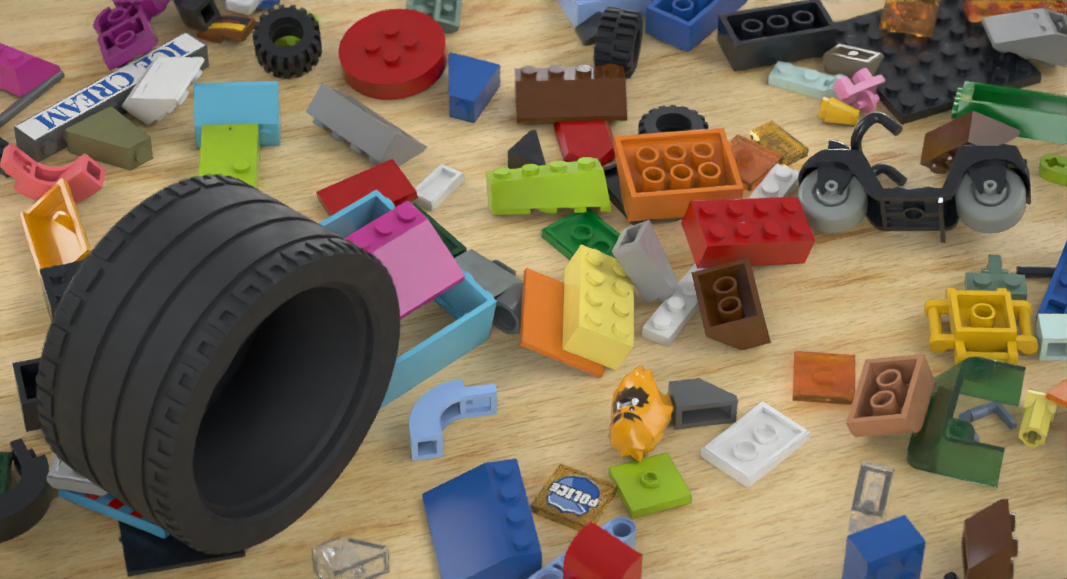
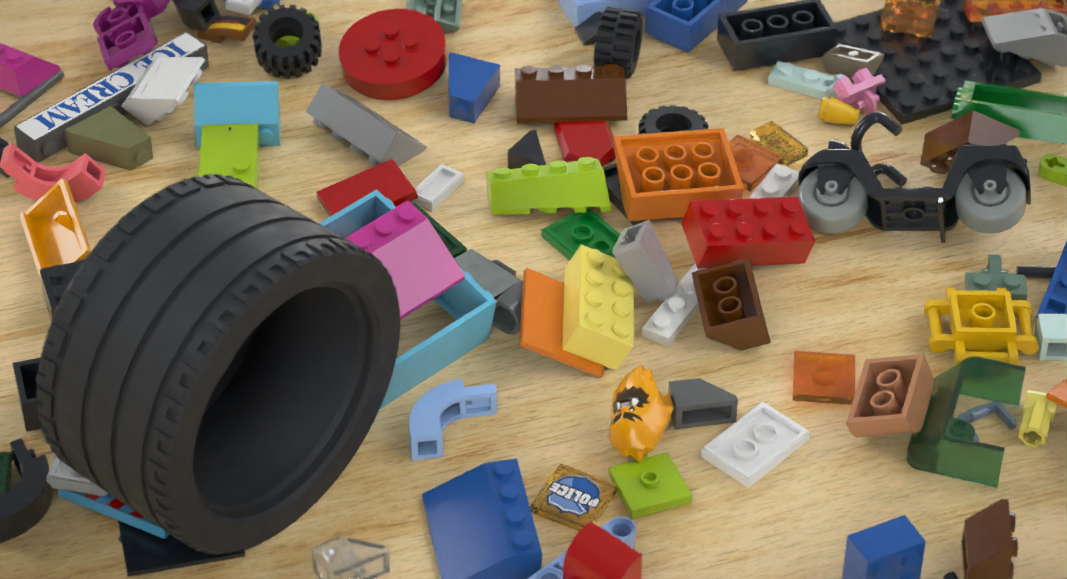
(871, 496): clear slope -> none

